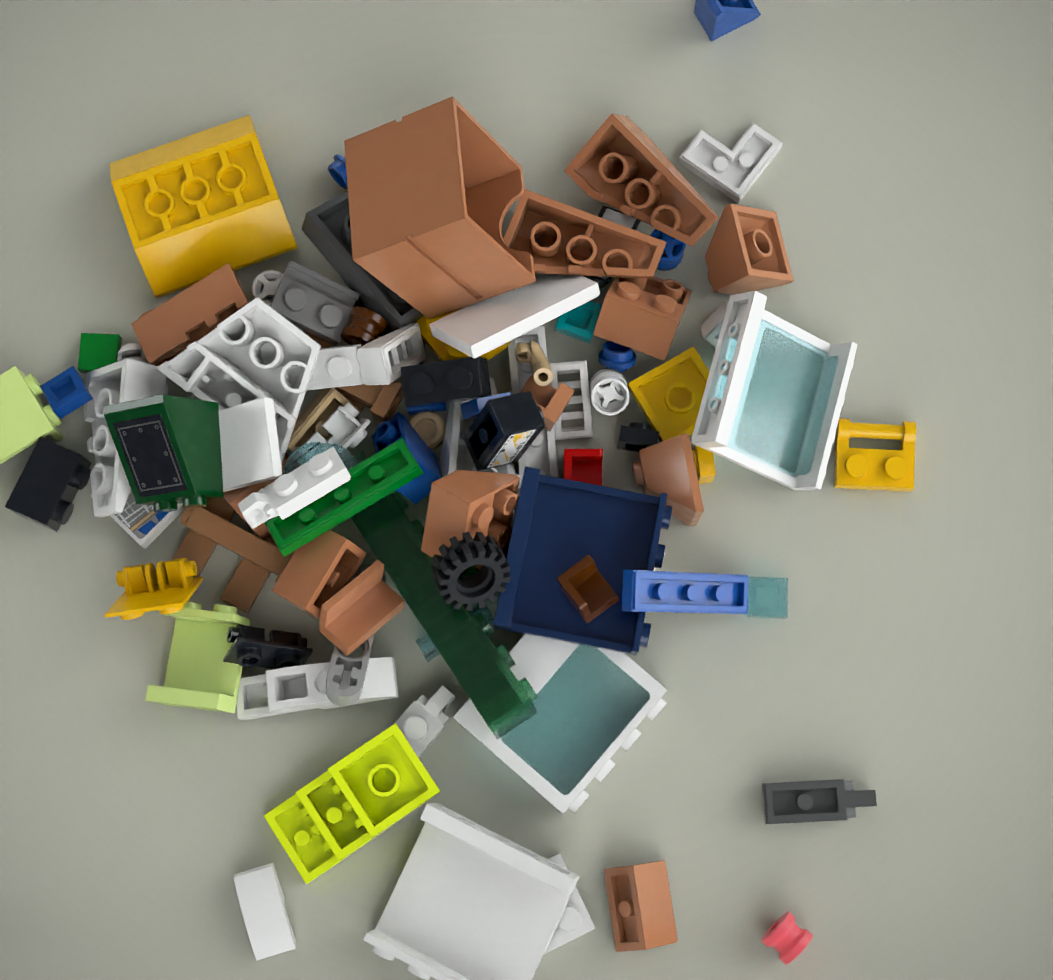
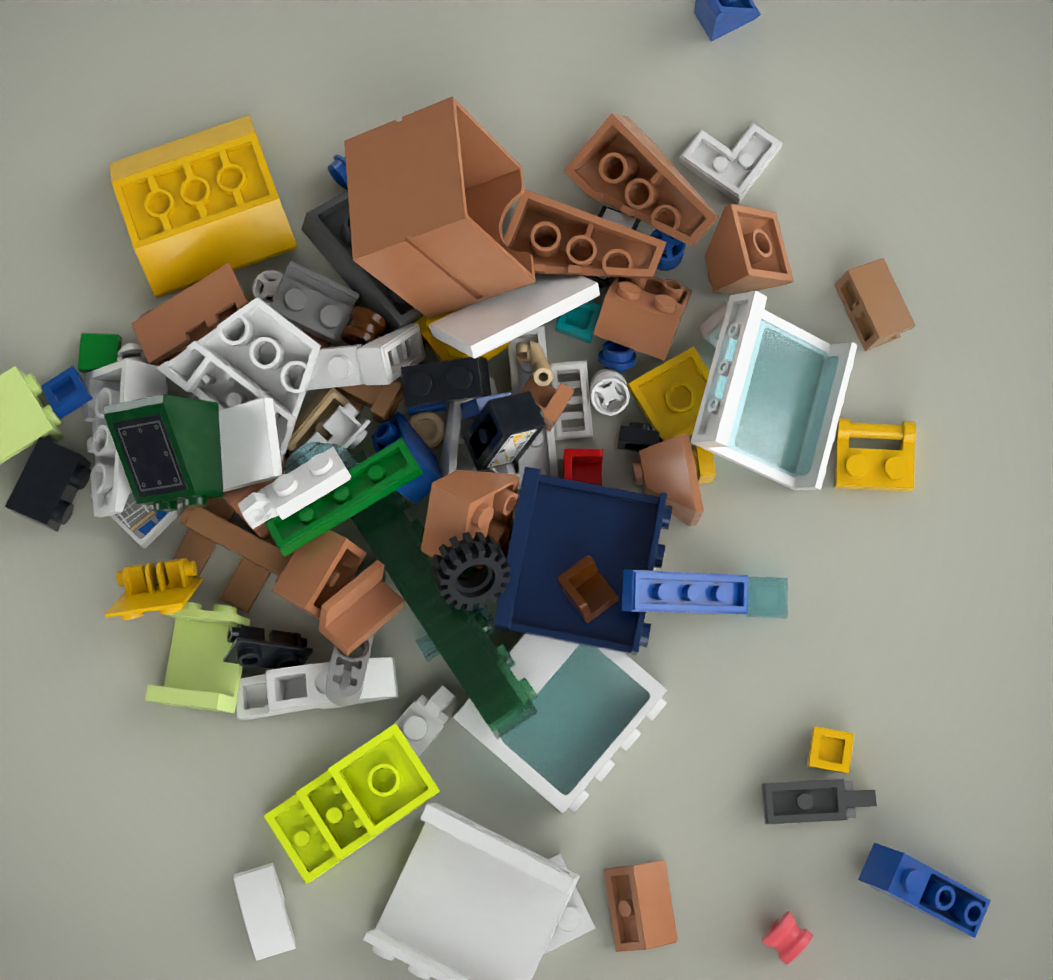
(830, 750): none -> yellow plate
(874, 304): none -> medium nougat hinge
(924, 889): none -> blue slope

